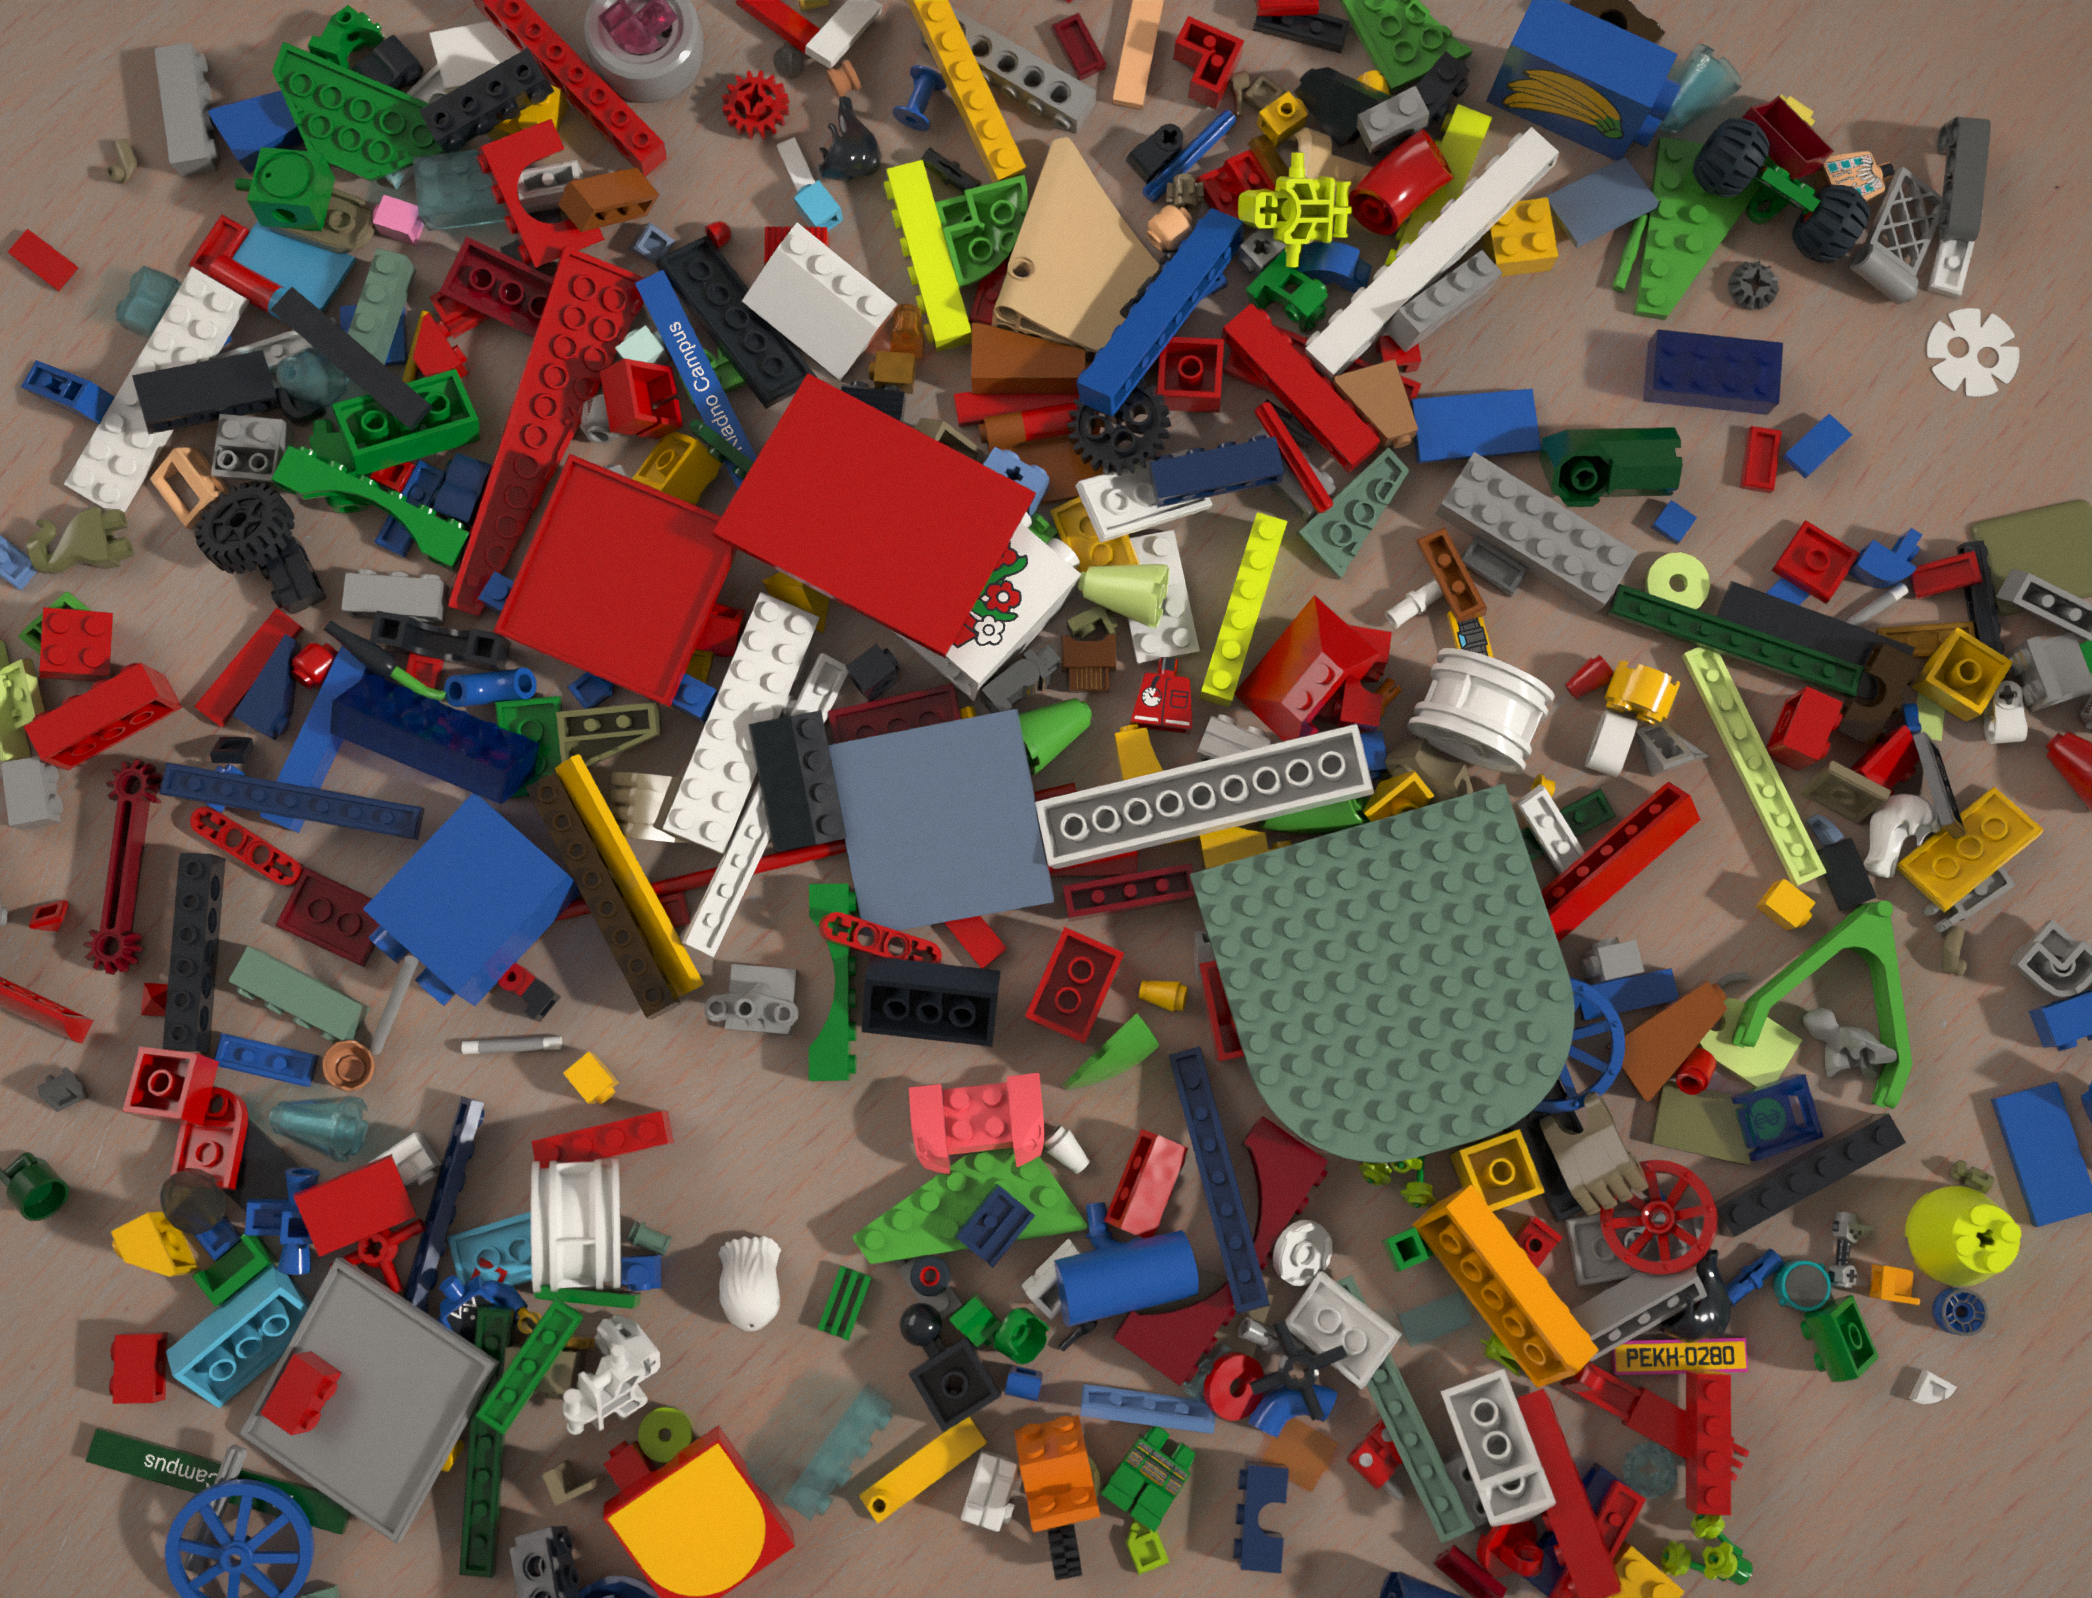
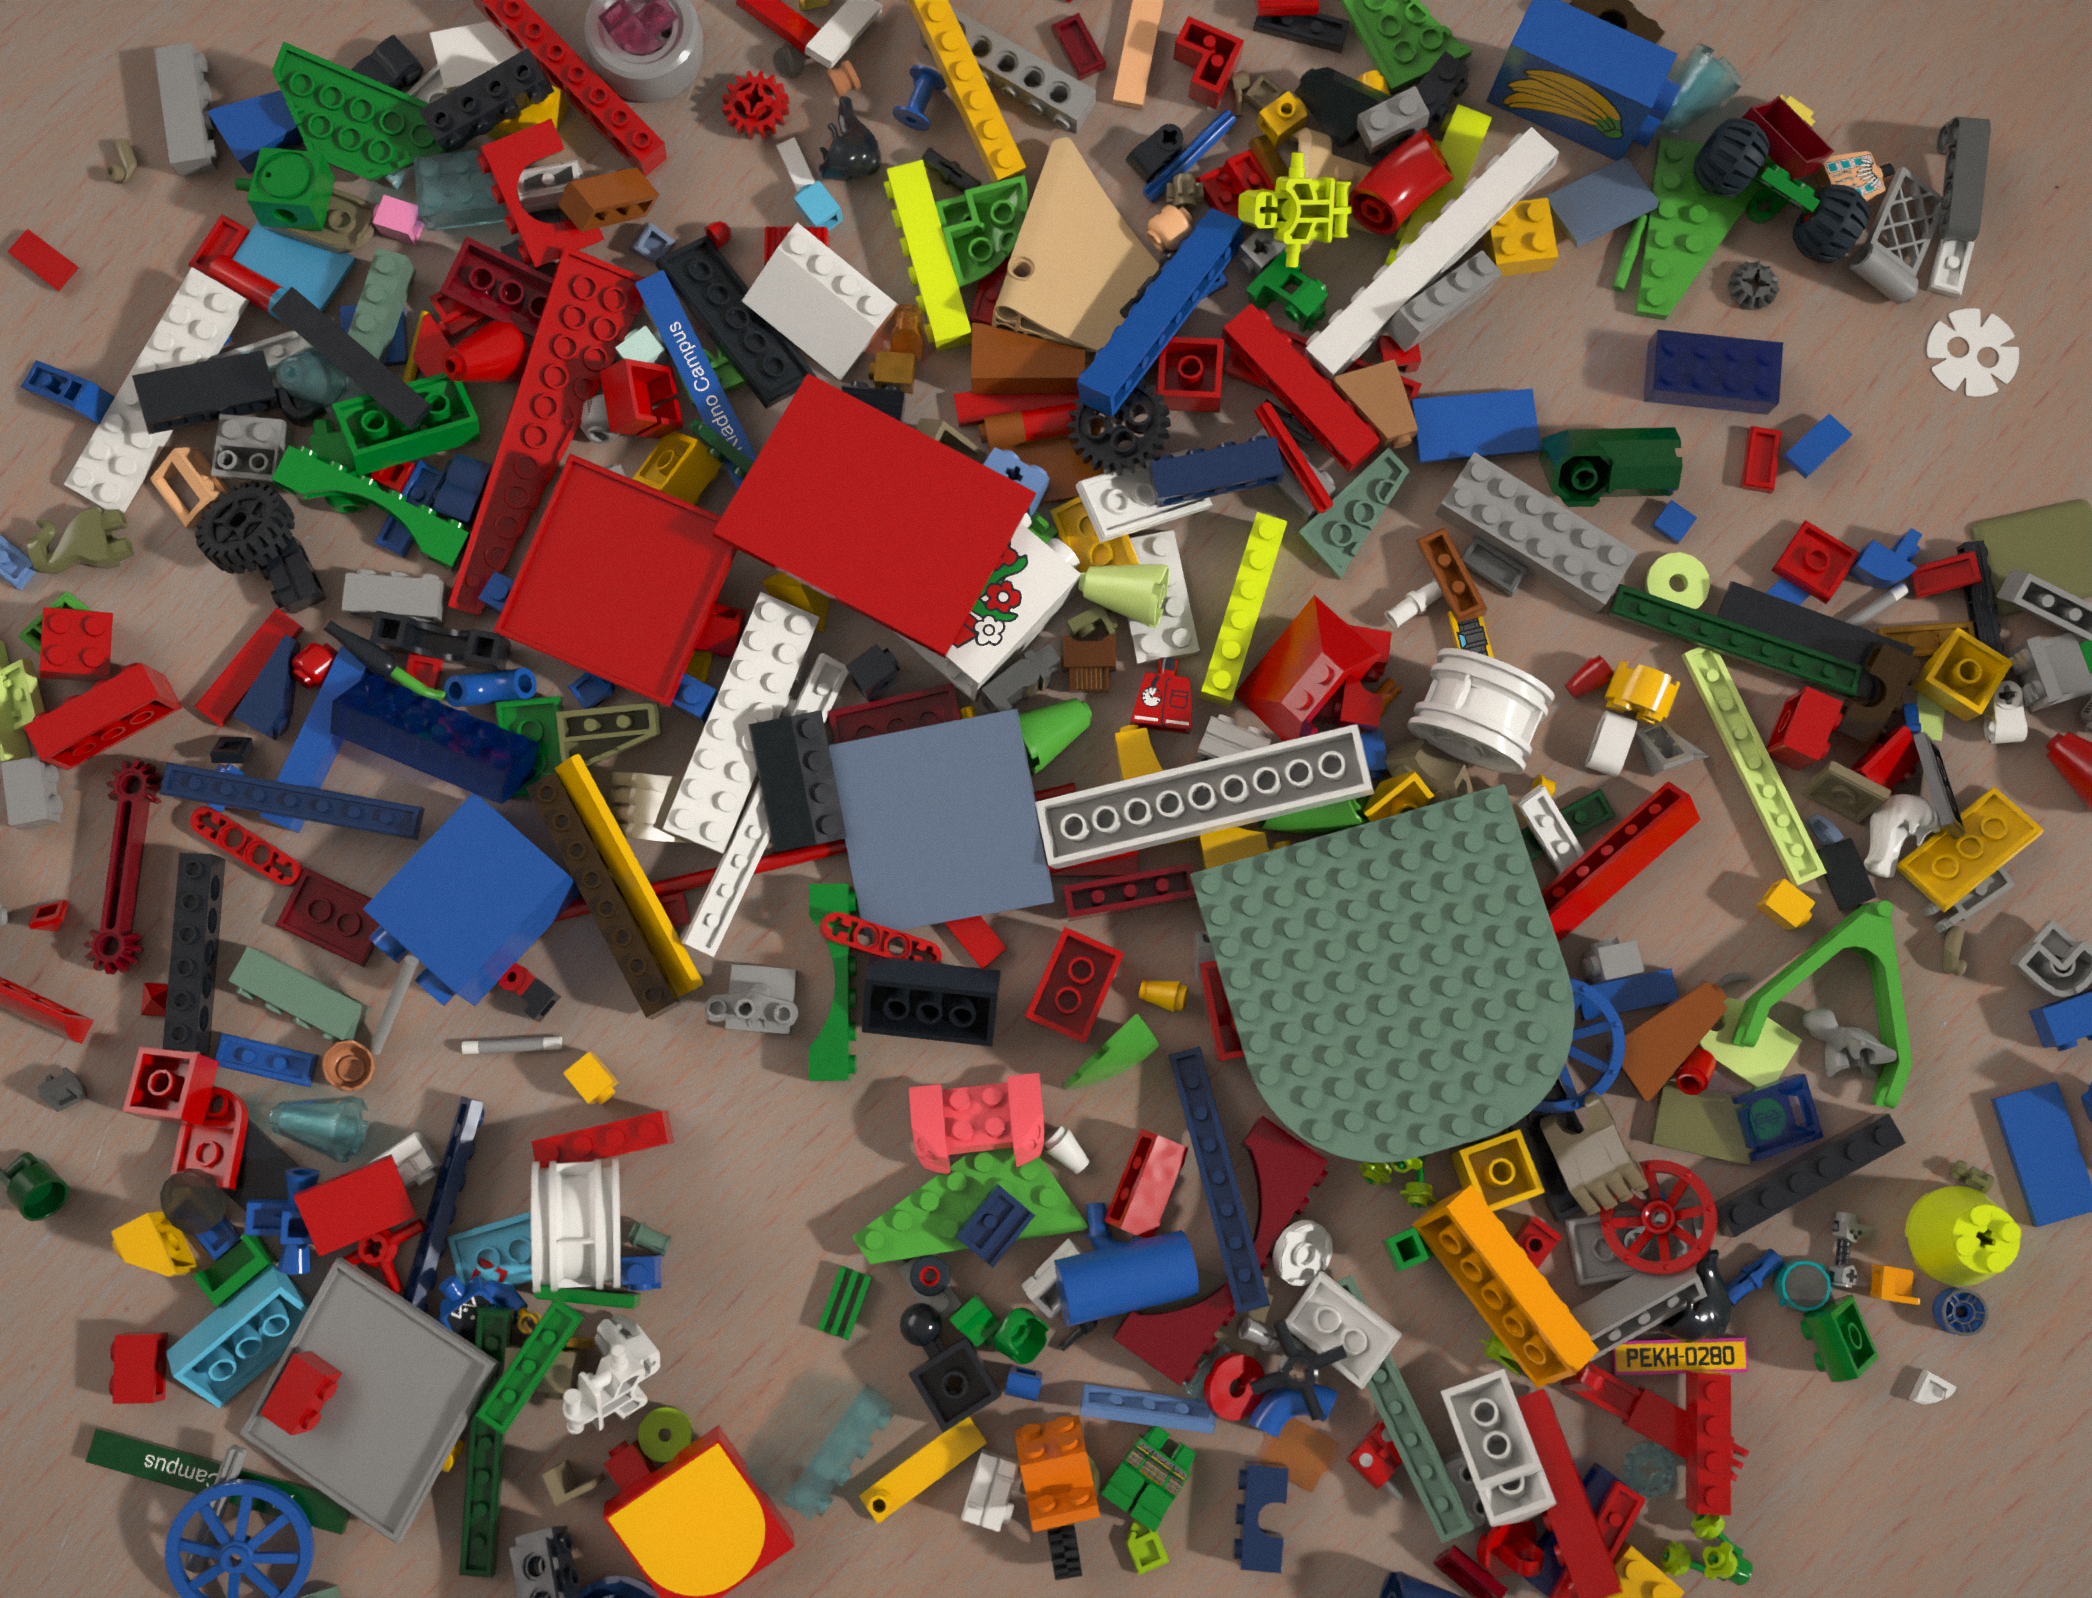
(147, 301): clear light blue brick -> none
(342, 27): green tile -> none
(488, 355): none -> red cone
(749, 1282): white piece -> none
(1335, 264): blue brick -> none
(1435, 1319): clear light blue tile -> none

